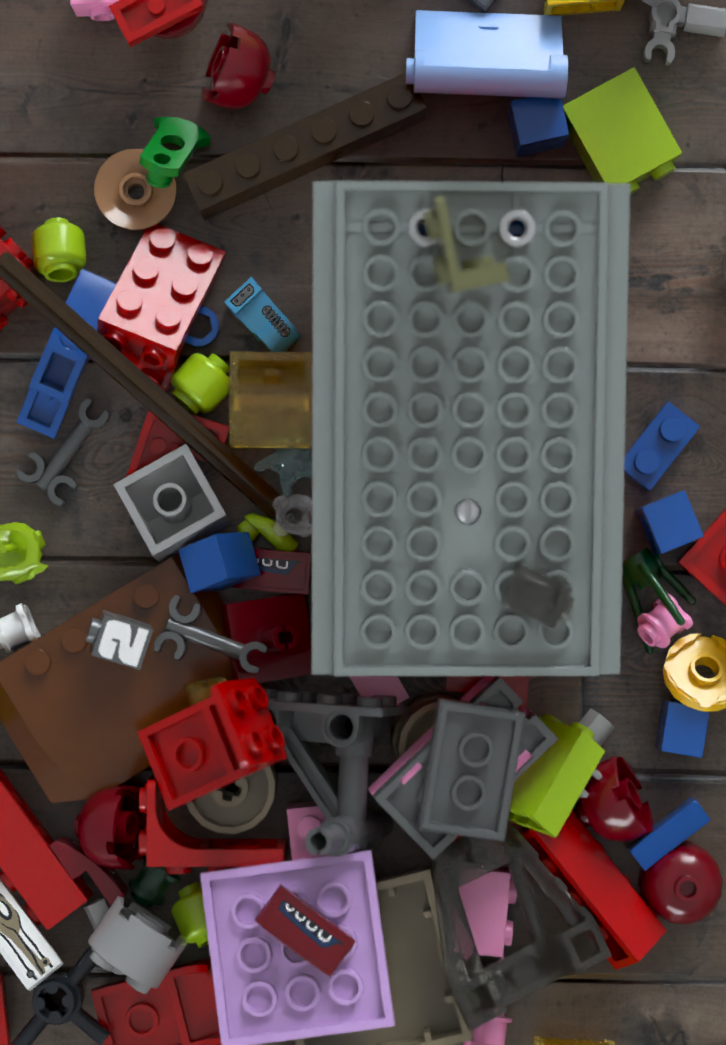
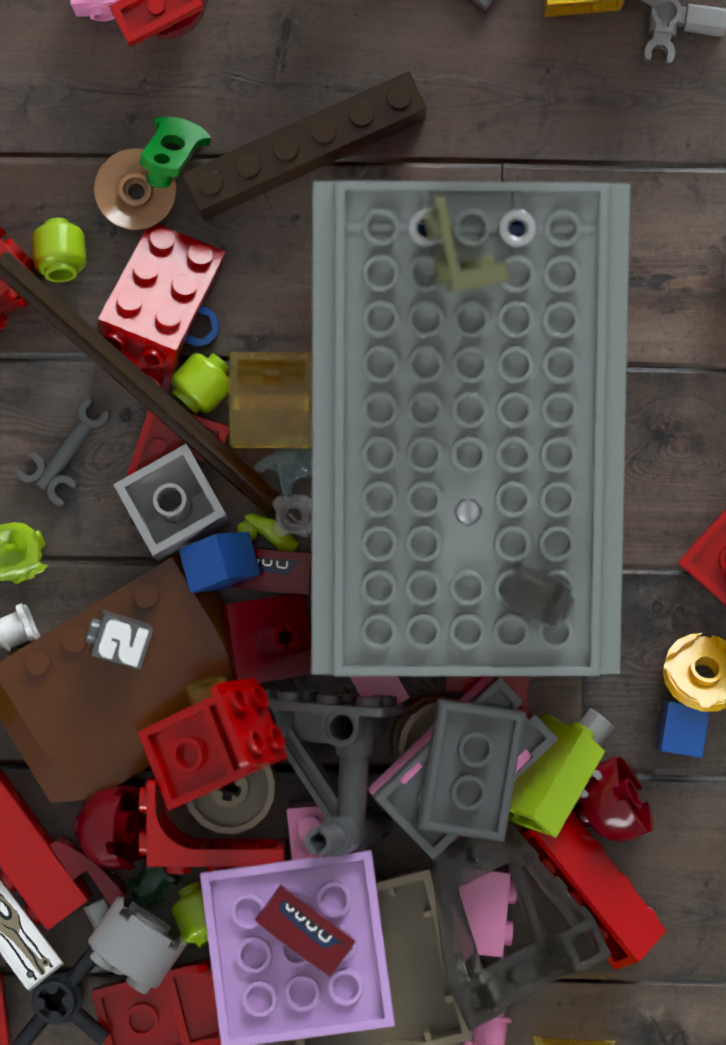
(63, 361): blue slope -> none
(180, 629): dark grey bar -> none
(238, 69): dark red cylinder -> none
(262, 317): dark azure leg -> none
(488, 54): light blue door -> none
(537, 124): blue piece -> none
(621, 132): lime brick -> none
(647, 570): dark green plant -> none
(658, 446): blue plate -> none
(659, 625): bright pink brick -> none
(668, 833): blue slope -> none
(669, 522): blue piece -> none
(682, 884): dark red cylinder -> none

